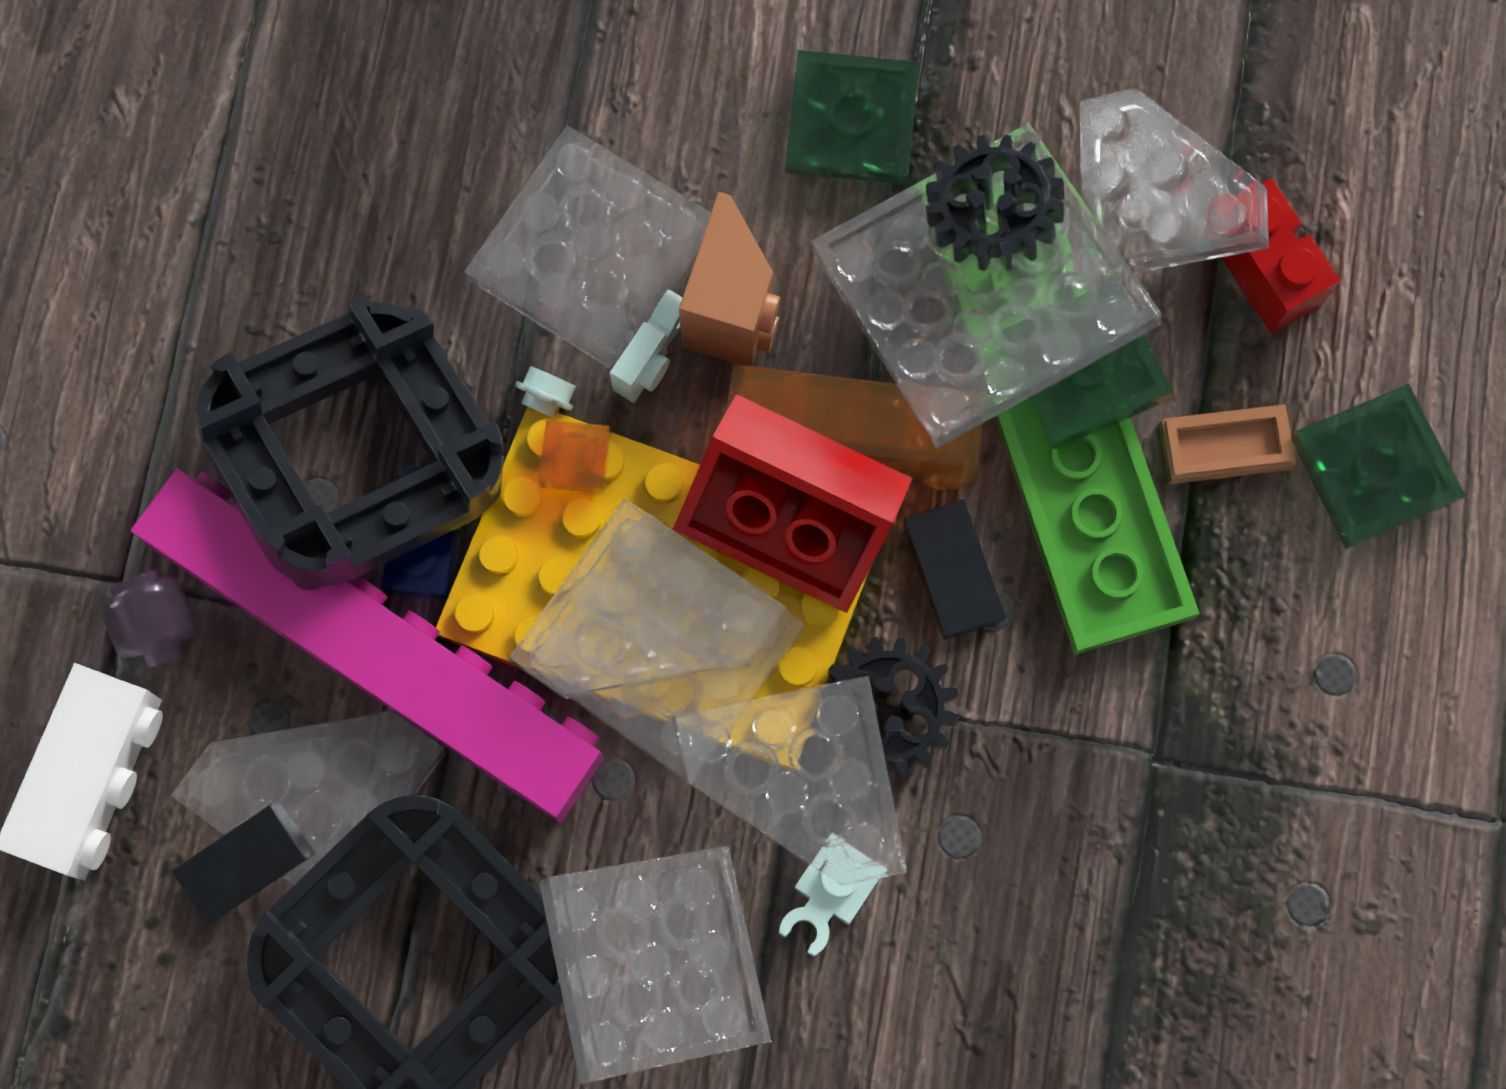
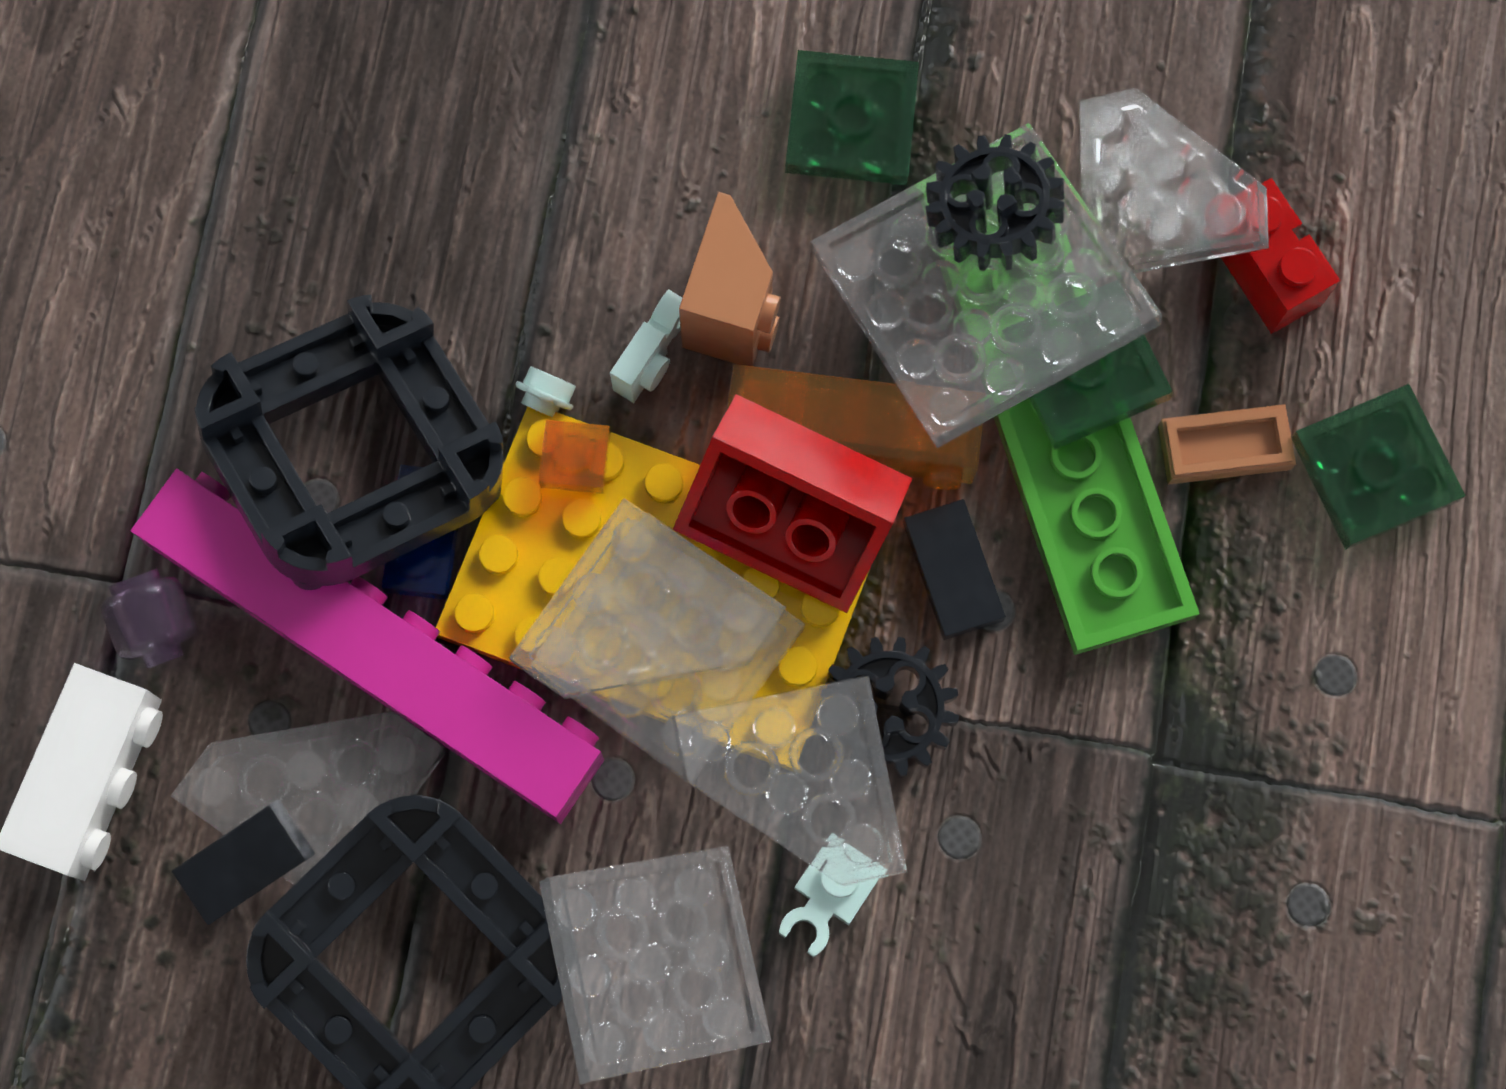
(590, 247): clear plate -> none

